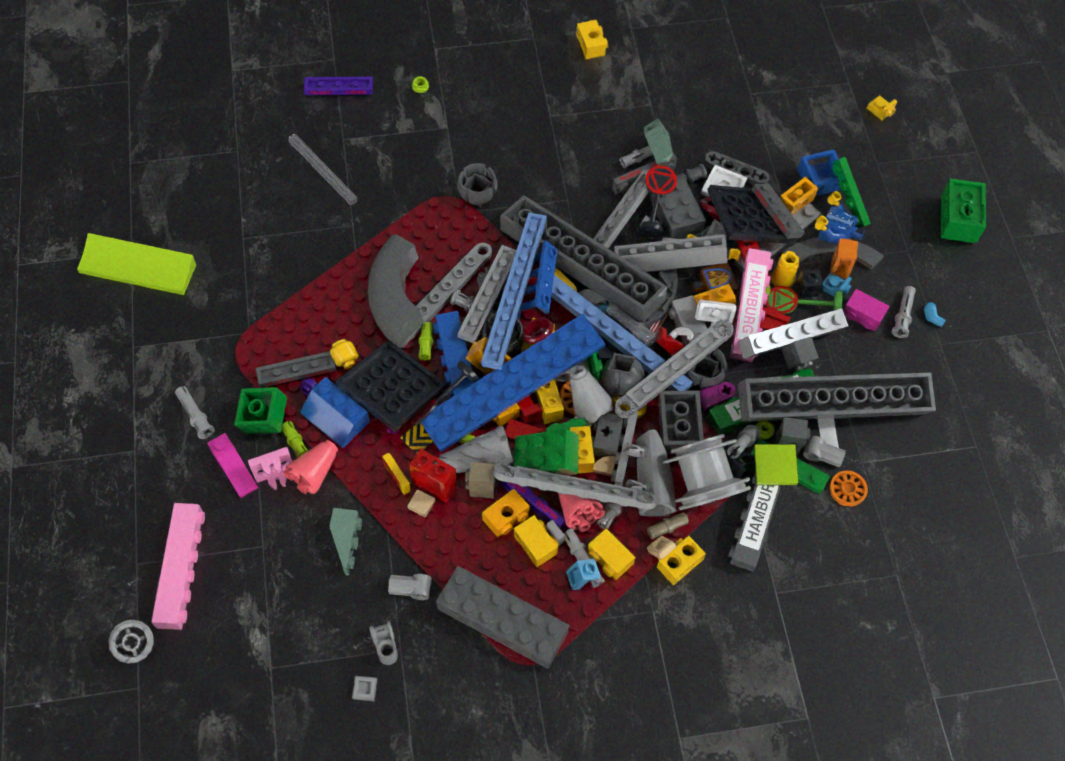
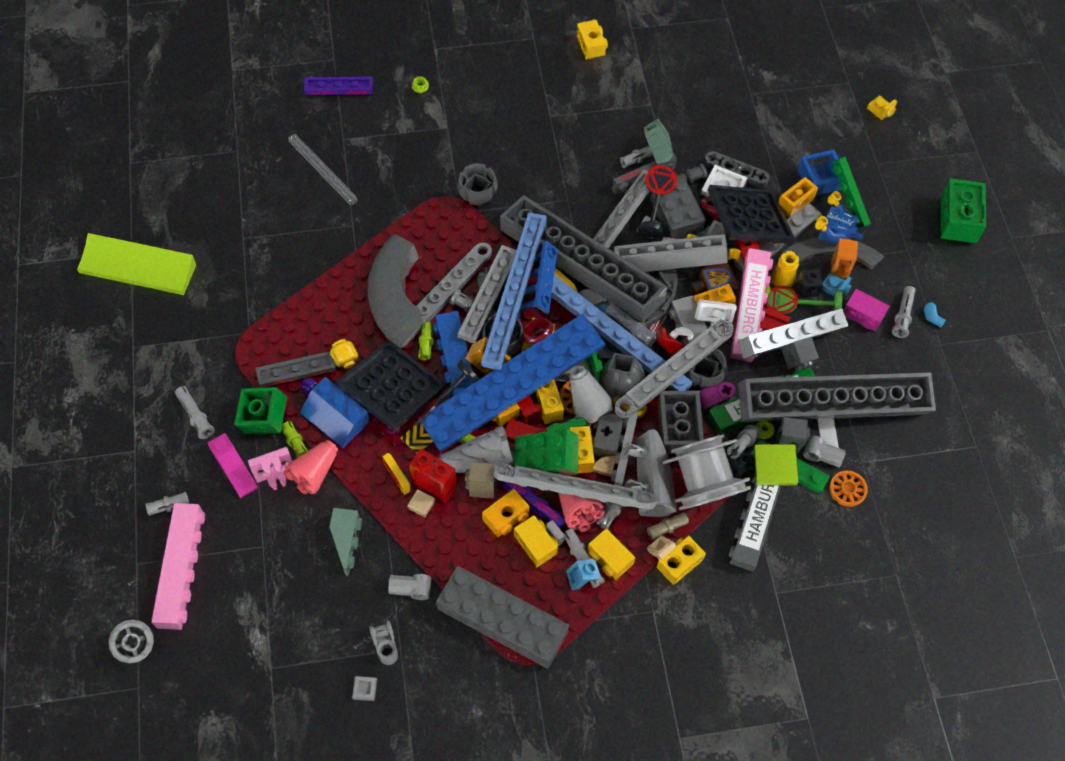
(166, 503): none -> light grey pin
(778, 211): dark grey plate -> none

